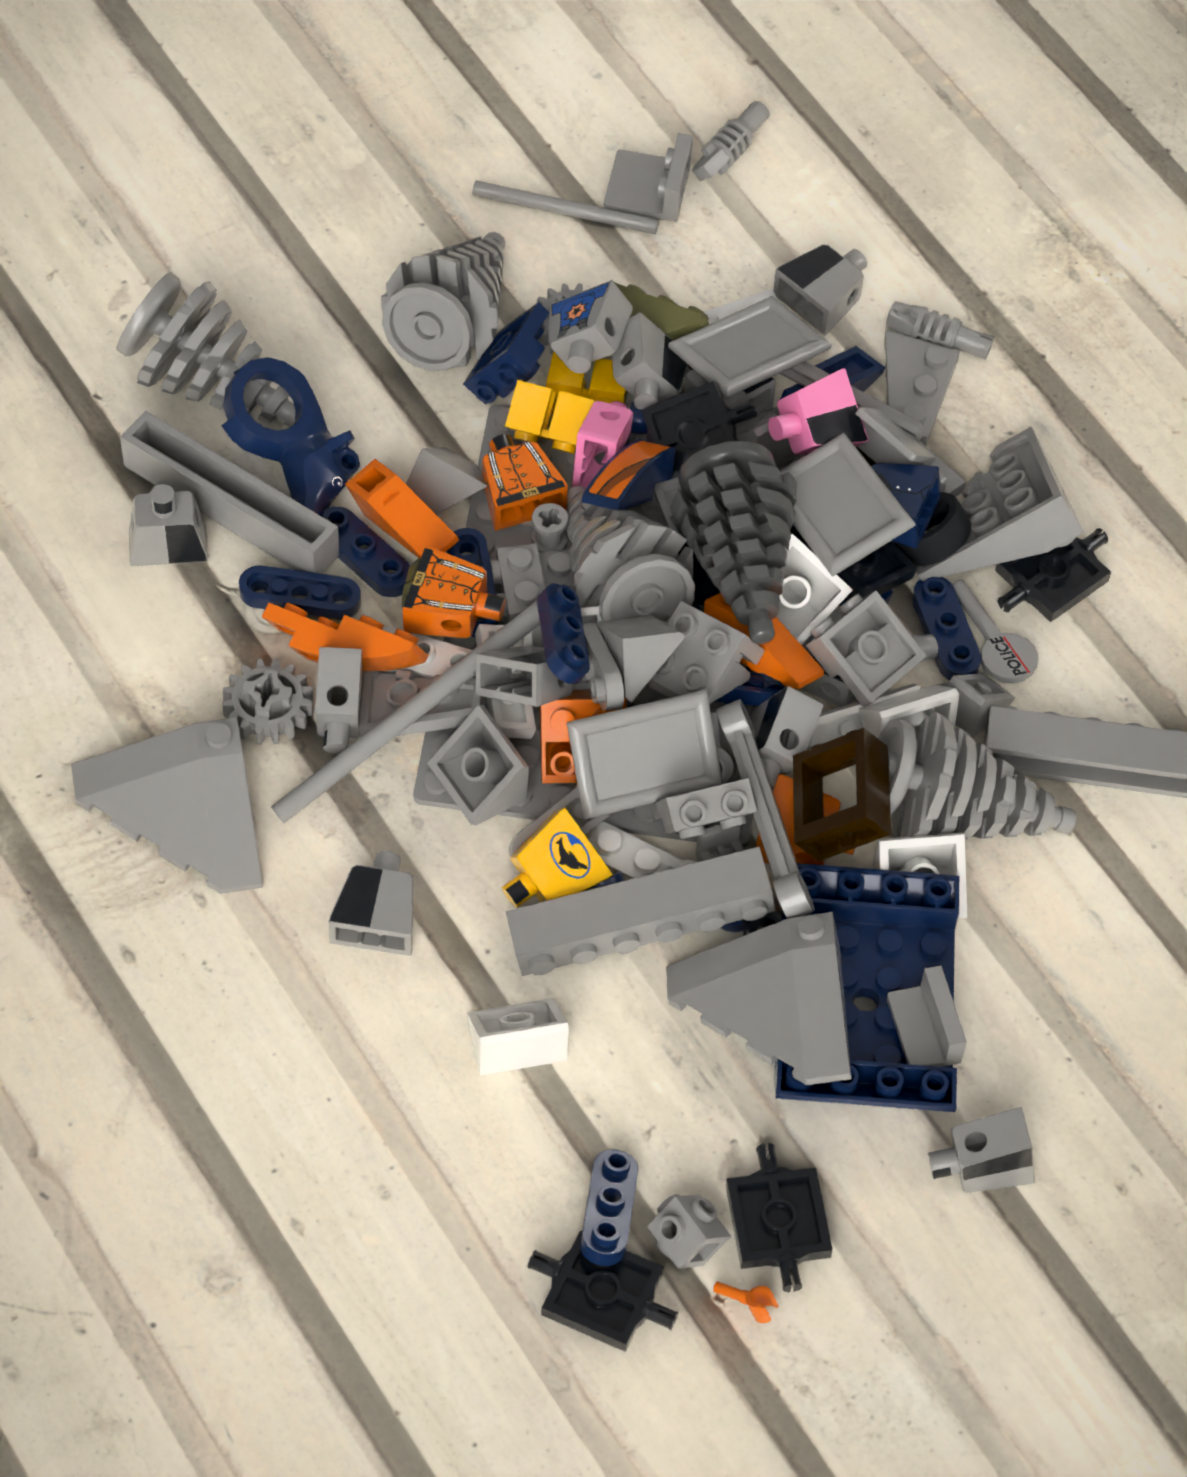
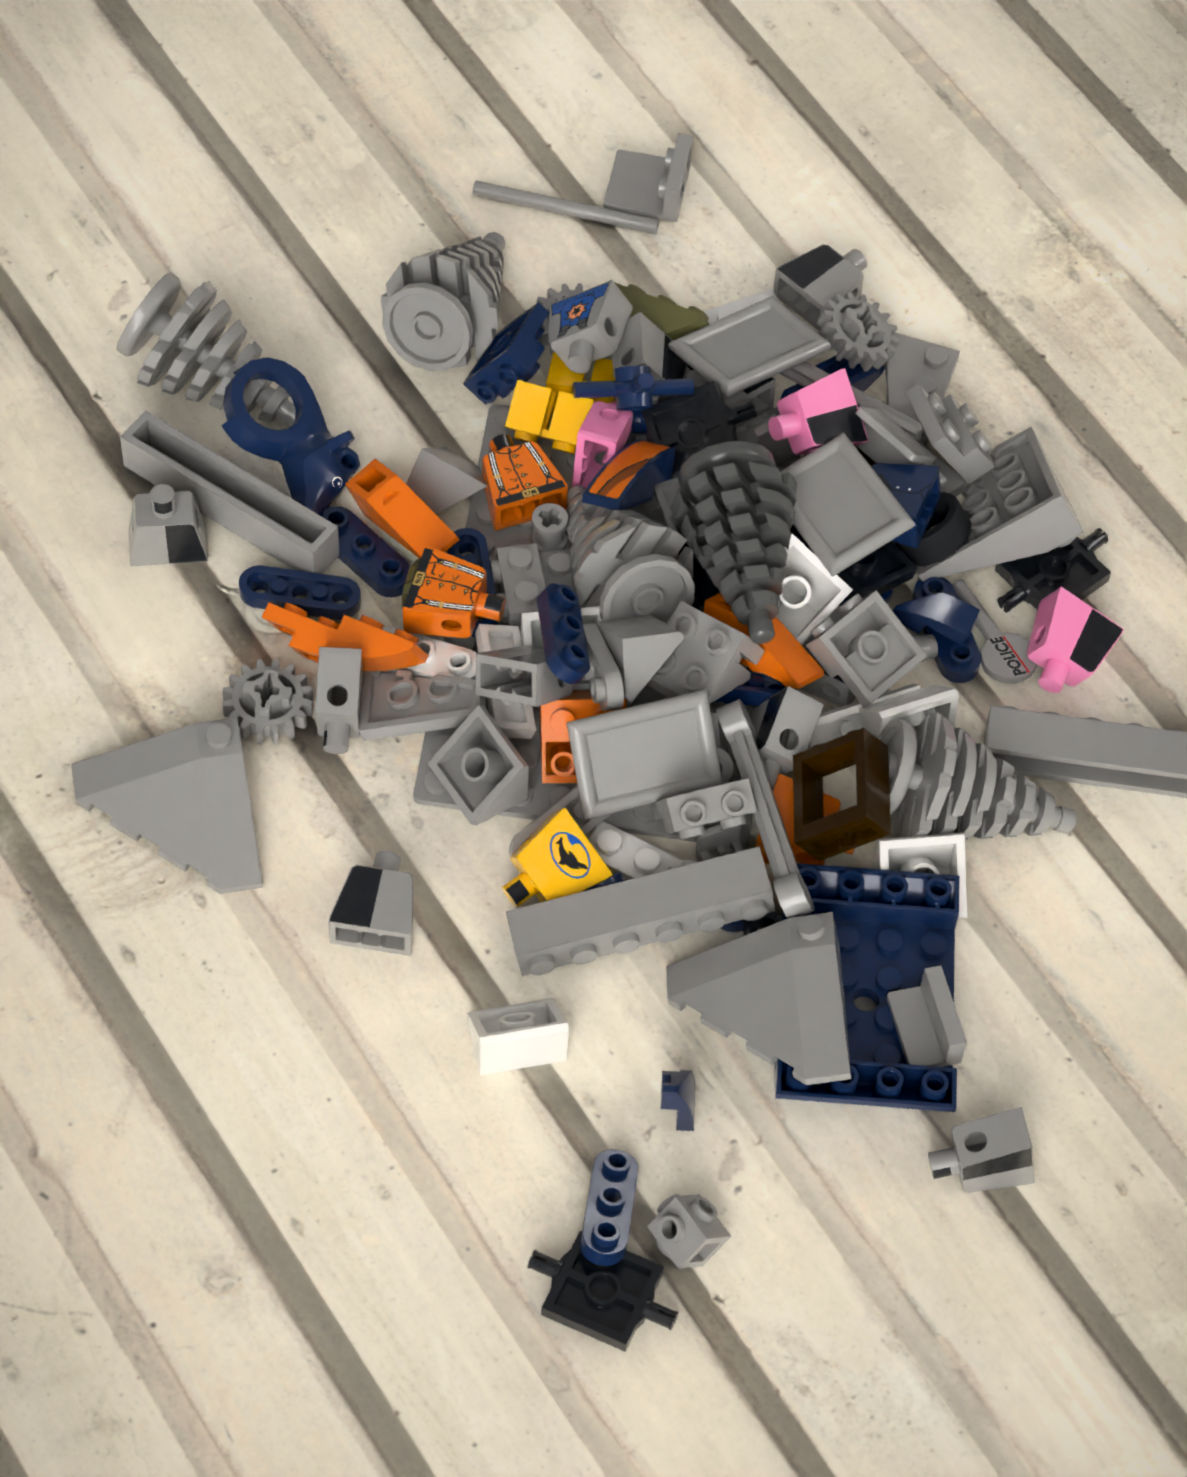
(403, 717): light grey piece -> none
(633, 388): none -> dark blue bar
(679, 1095): none -> dark blue slope
(730, 142): light grey hinge -> none
(756, 1299): orange hand -> none
(778, 1218): black plate -> none
(858, 331): none -> light grey gear
(937, 329): light grey hinge -> none
(940, 612): none -> dark blue slope
(953, 432): none -> light grey plate
(976, 696): light grey slope -> none
(1069, 640): none -> bright pink torso

